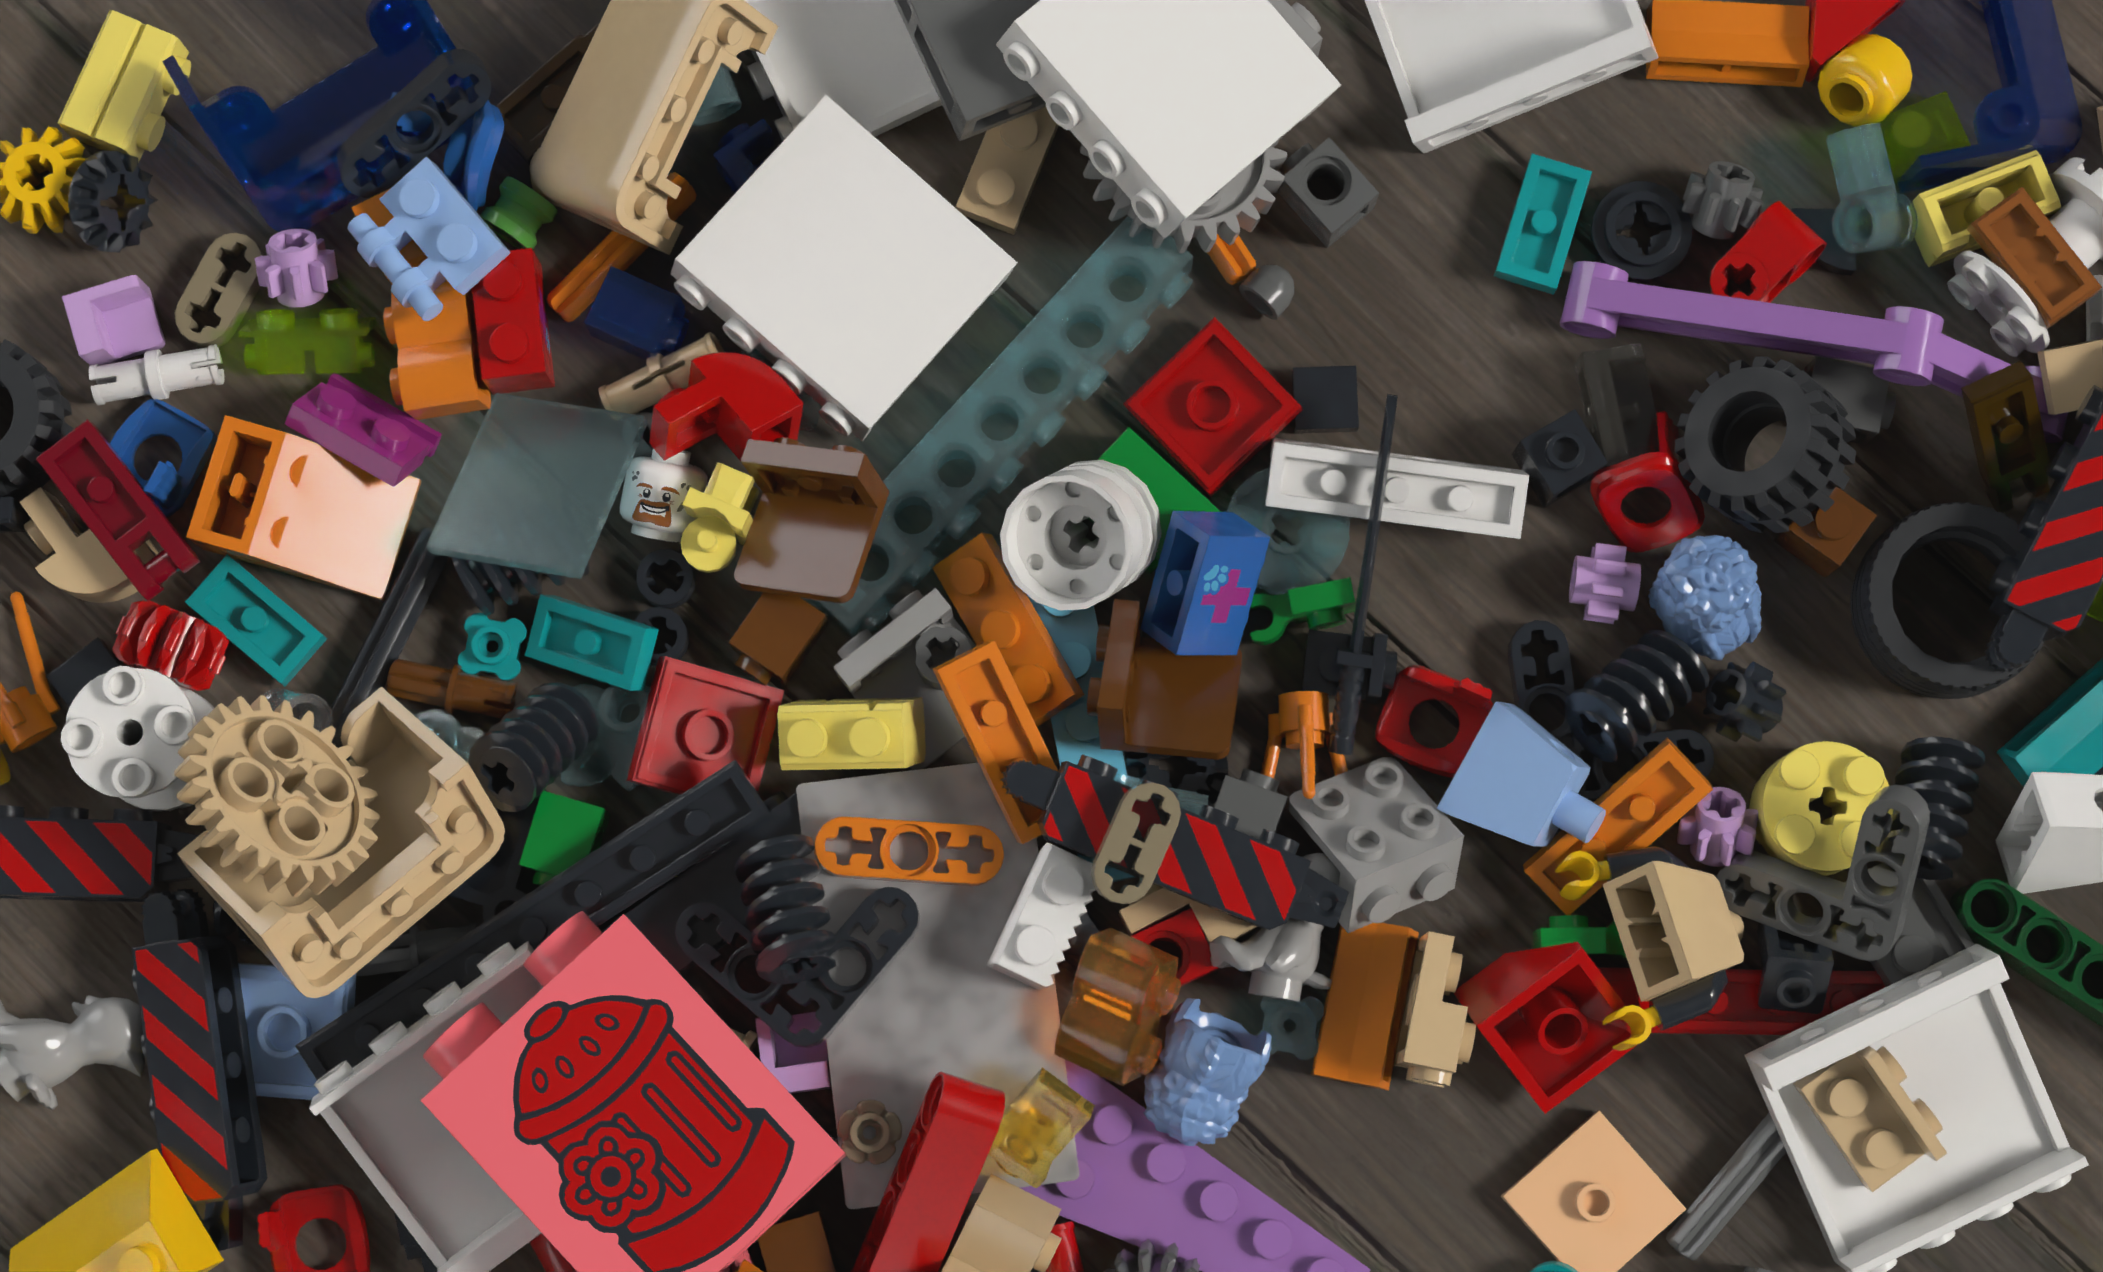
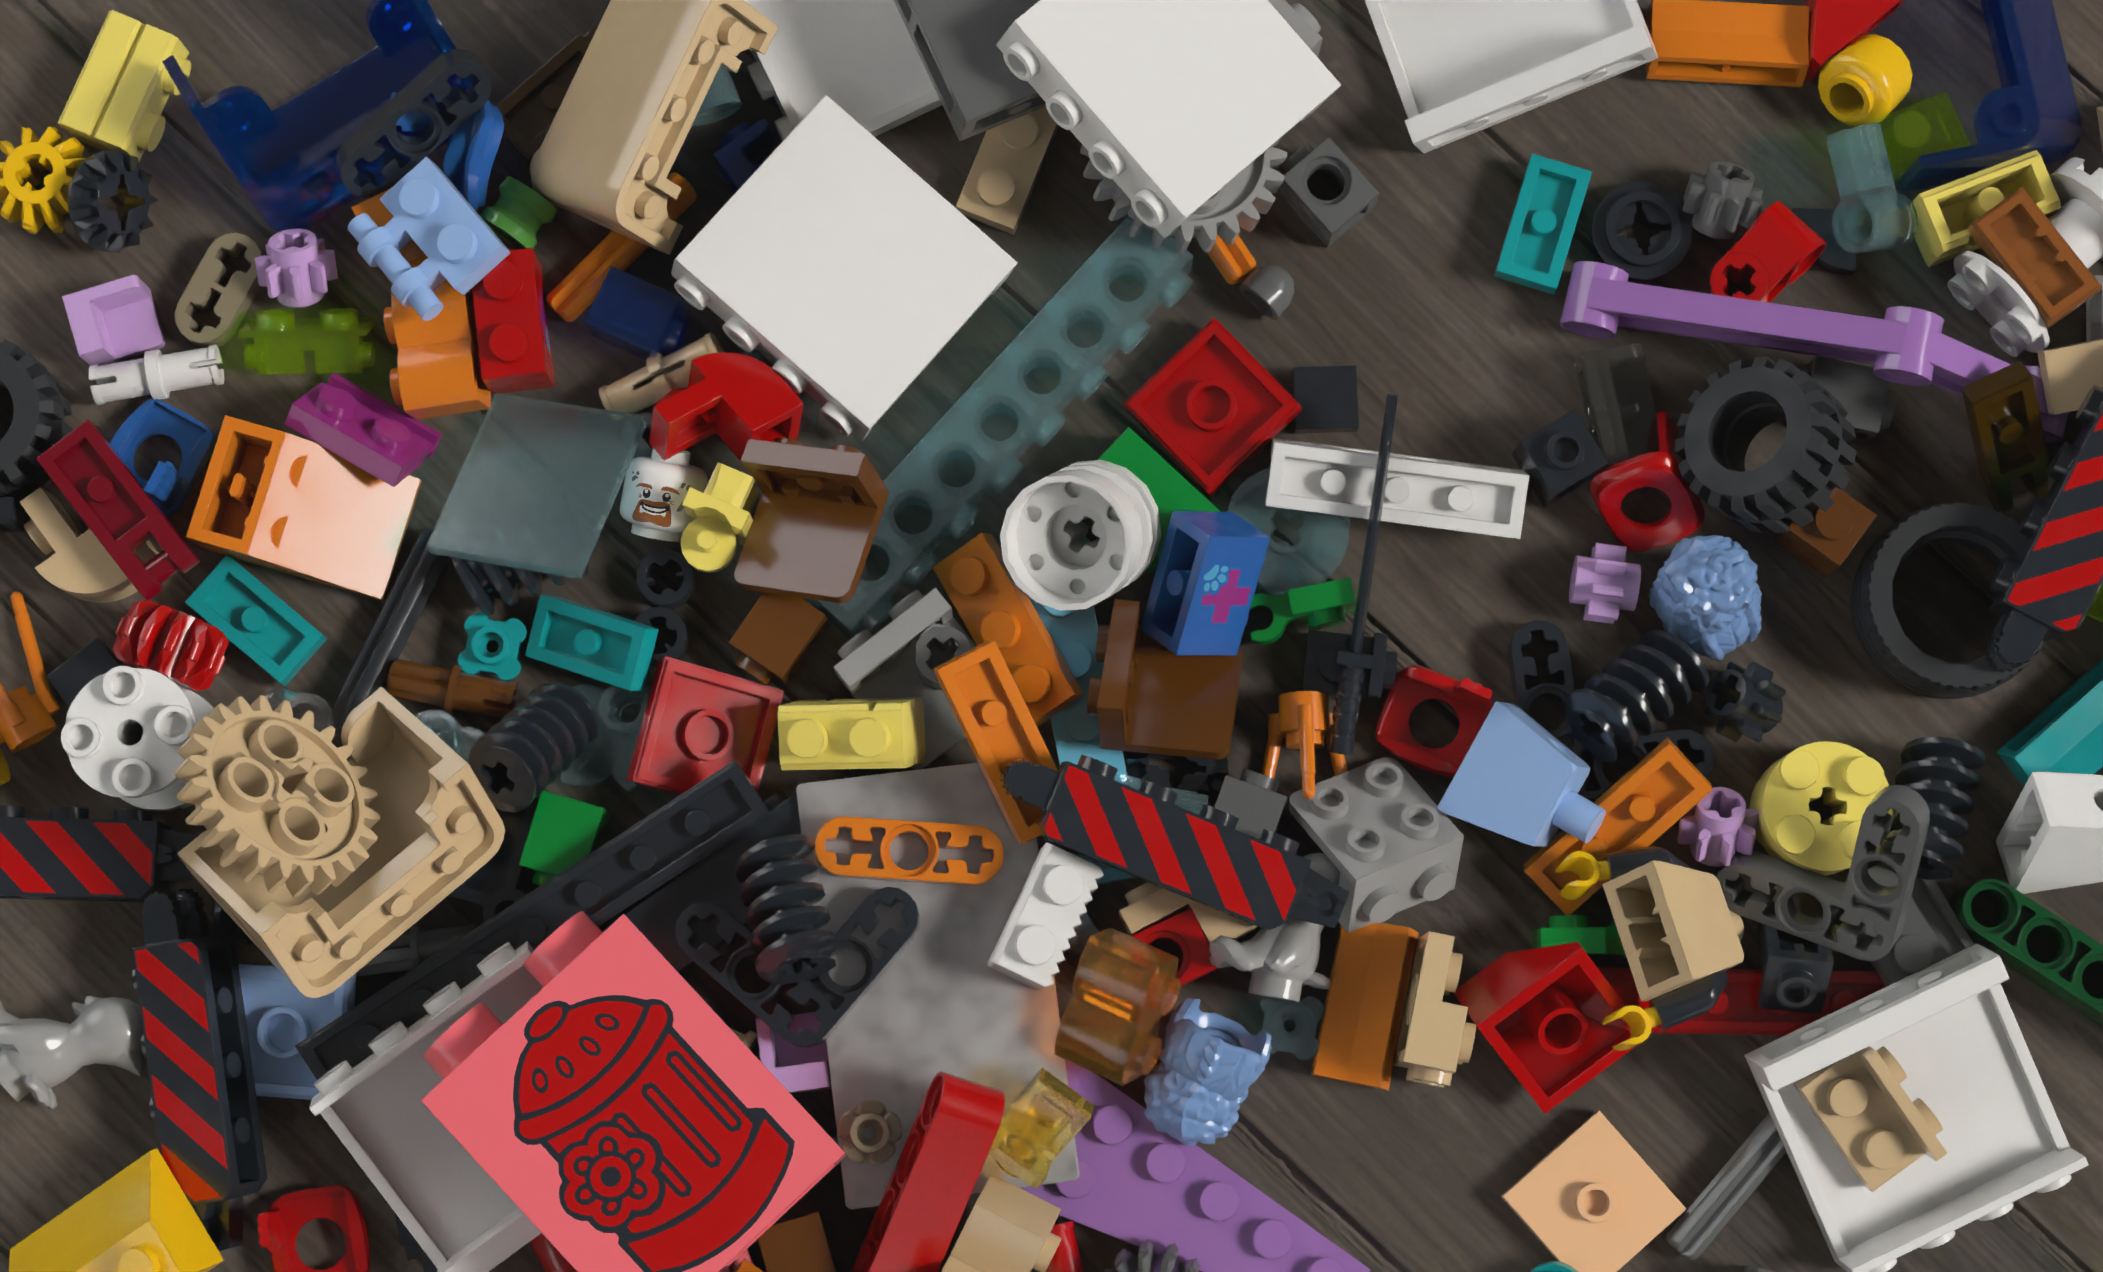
(1150, 849): dark tan beam -> none

